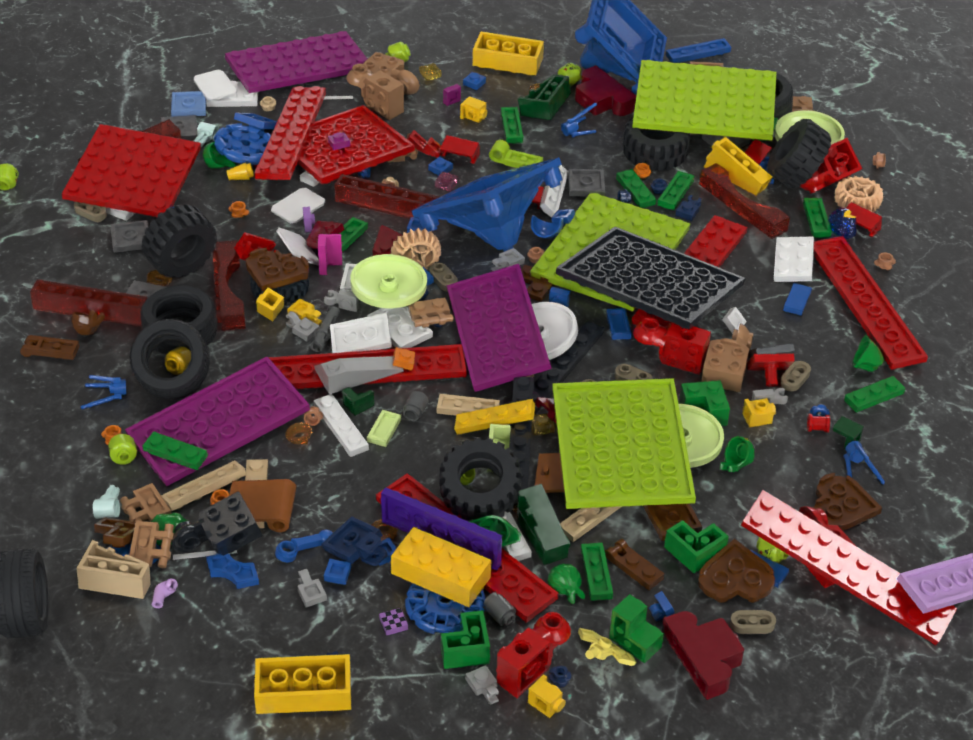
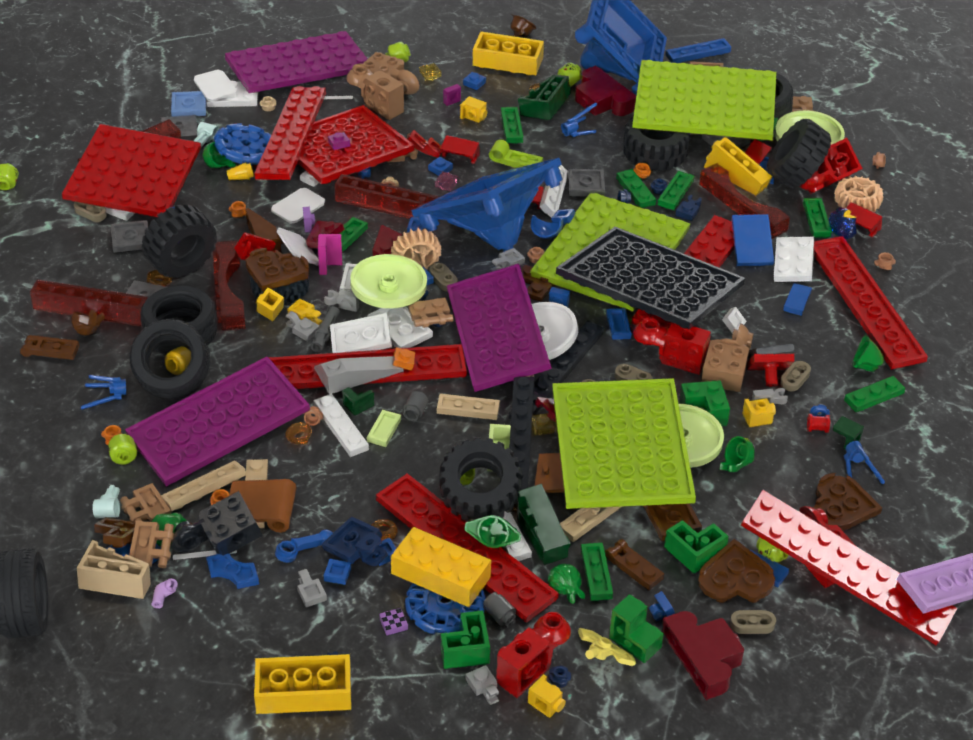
(175, 450): green plate -> none
(255, 120): blue tile -> none
(262, 228): none -> reddish brown slope
(407, 513): dark purple plate -> none
(501, 415): yellow plate -> none
(521, 26): none -> reddish brown piece
(752, 240): none -> blue tile

